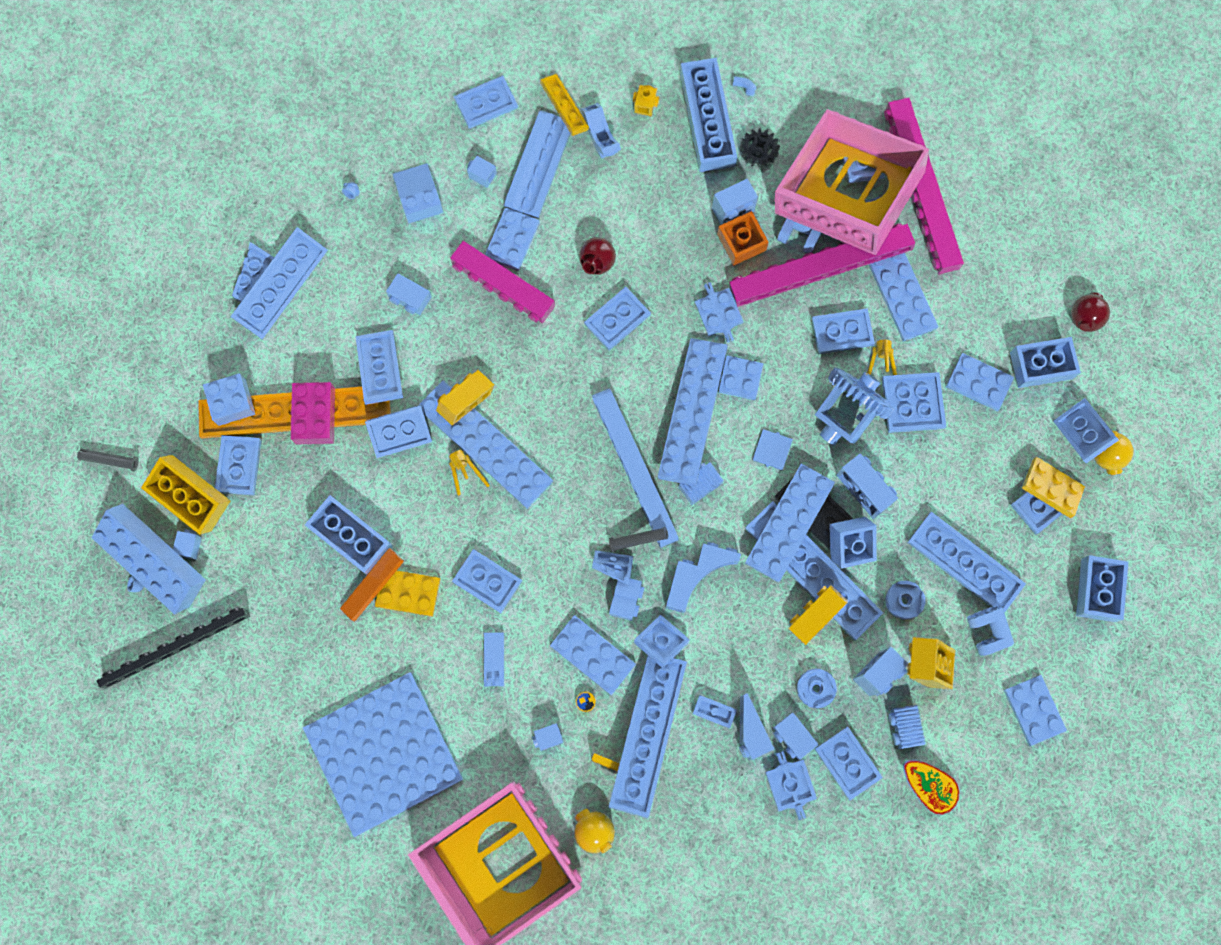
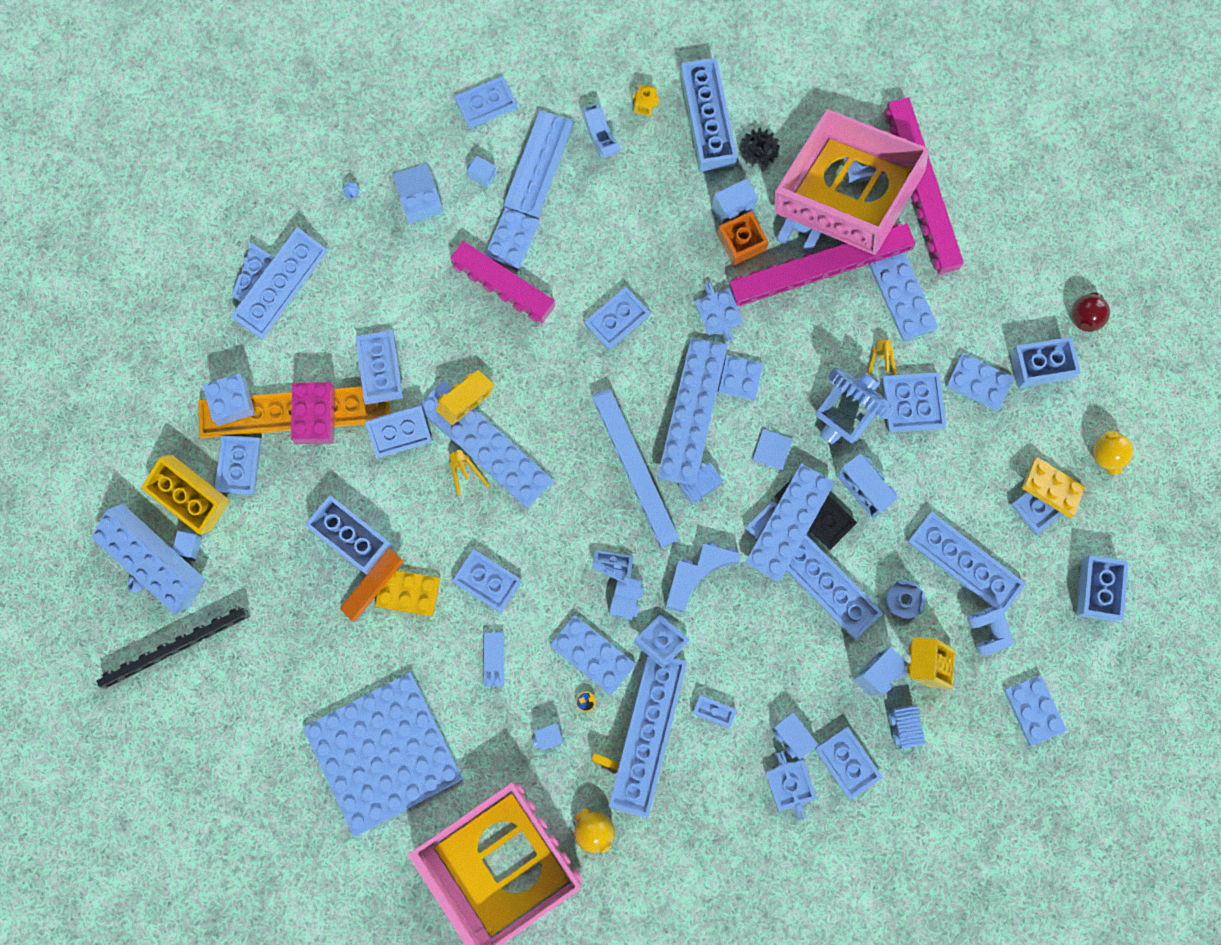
(108, 459): dark grey pin -> none
(408, 294): light blue brick -> none
(564, 104): yellow tile -> none
(597, 256): dark red brick -> none
(638, 539): dark grey pin -> none
(746, 83): light blue arm -> none
(753, 736): light blue slope -> none
(817, 614): yellow brick -> none
(824, 681): light blue plate -> none
(843, 331): light blue plate -> none
(853, 542): light blue brick -> none
(932, 786): shield -> none
(1085, 430): light blue plate -> none

